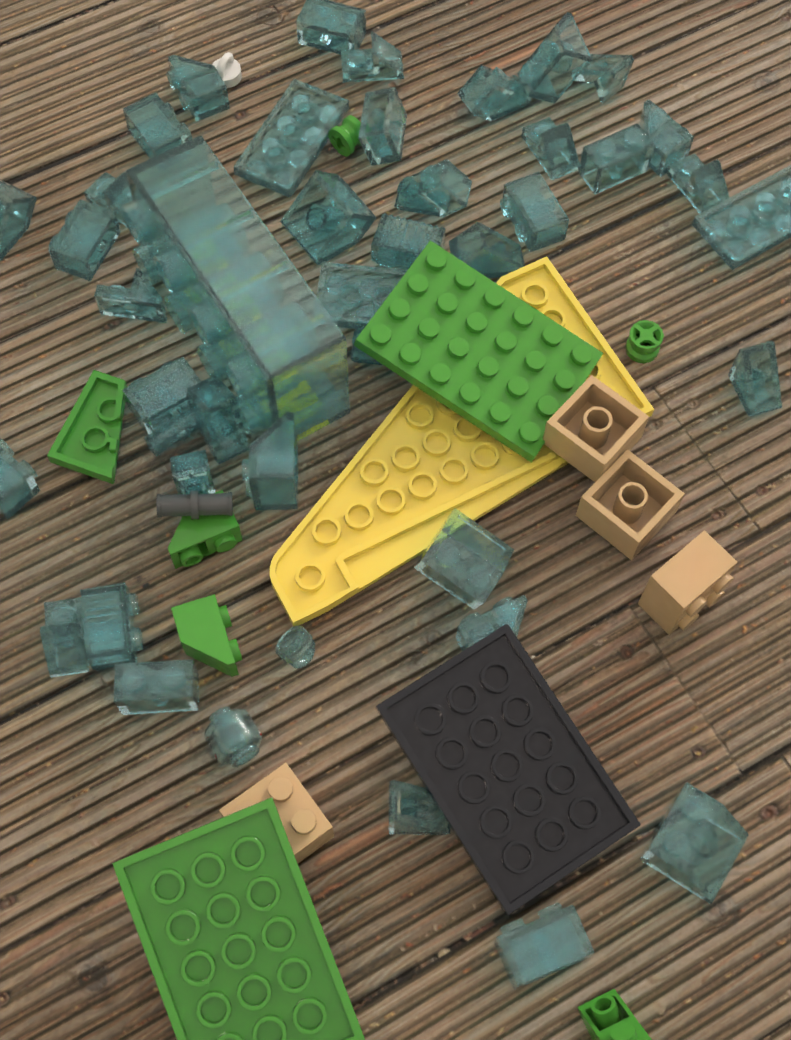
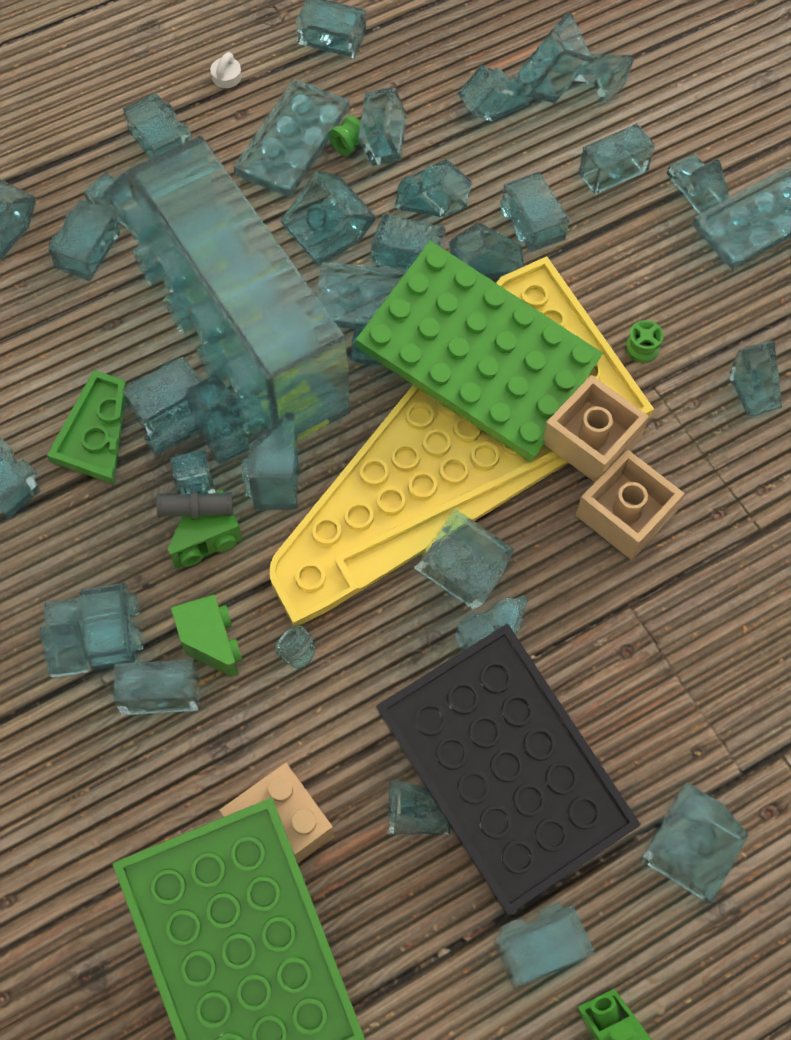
(139, 302): clear light blue slope -> none
(199, 87): clear light blue slope -> none
(233, 736): clear light blue head -> none
(372, 64): clear light blue slope -> none
(552, 147): clear light blue slope -> none
(670, 139): clear light blue slope -> none
(688, 583): tan brick -> none

